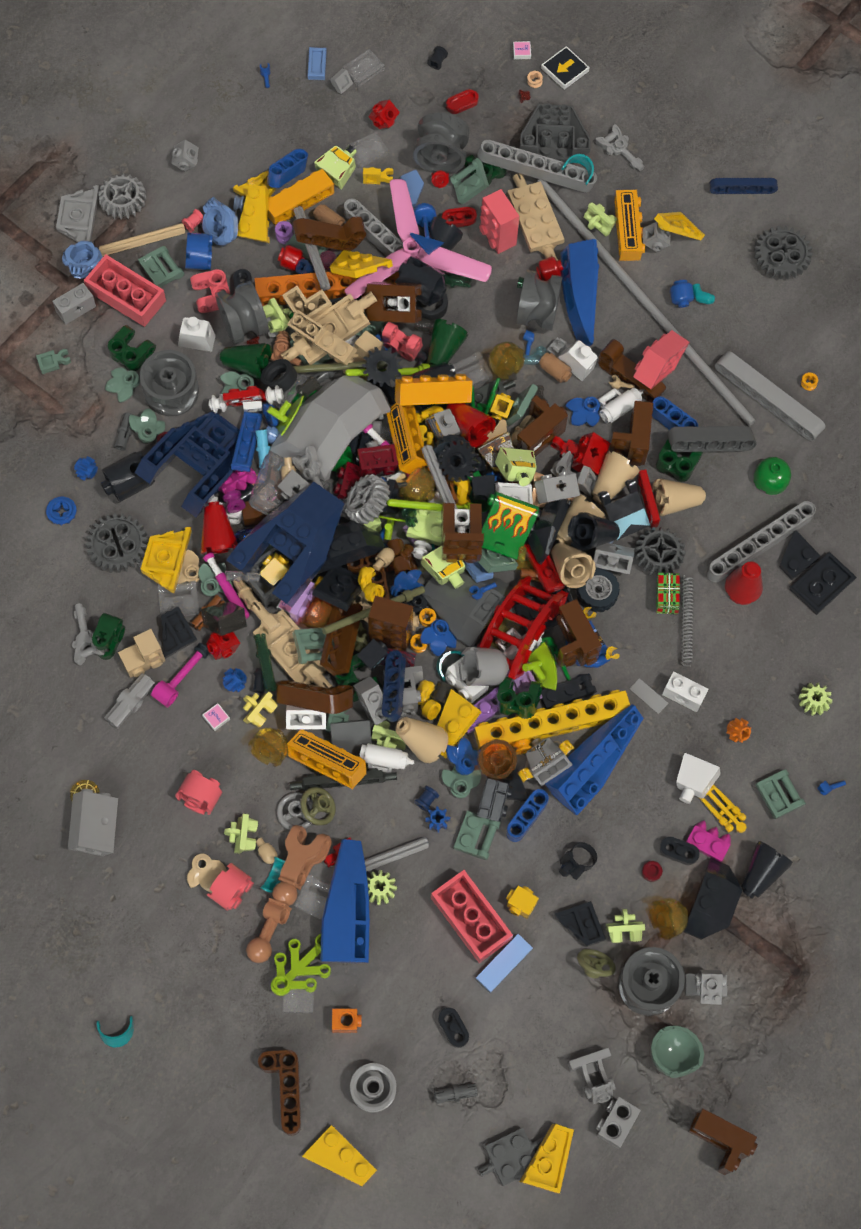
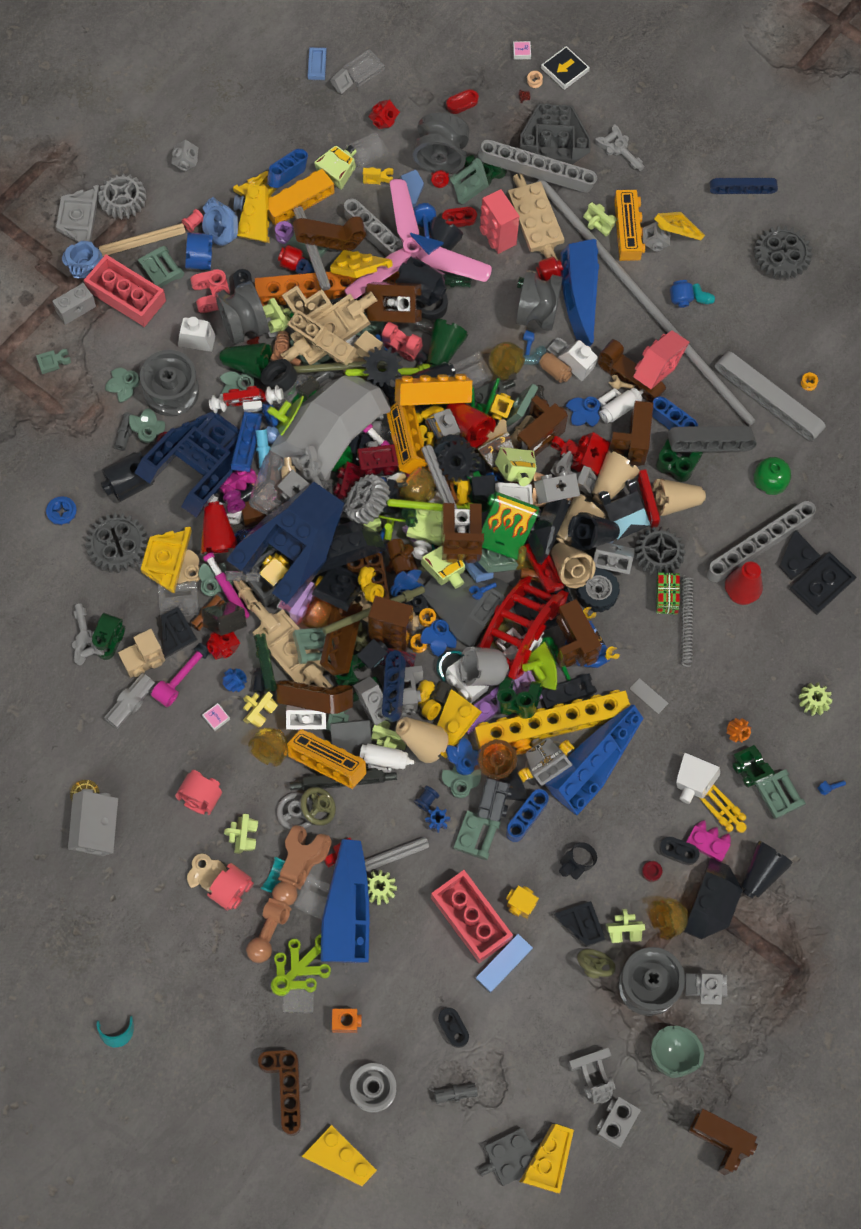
(85, 468): blue gear -> none
(140, 354): dark green piece -> none
(265, 72): blue hand -> none
(266, 851): tan cylinder -> none
(325, 214): medium nougat head -> none
(327, 258): clear pink tile -> none
(384, 558): tan cylinder -> none
(437, 58): black bush -> none
(583, 160): teal helmet -> none
(685, 691): white brick -> none
(752, 766): none -> dark green cylinder

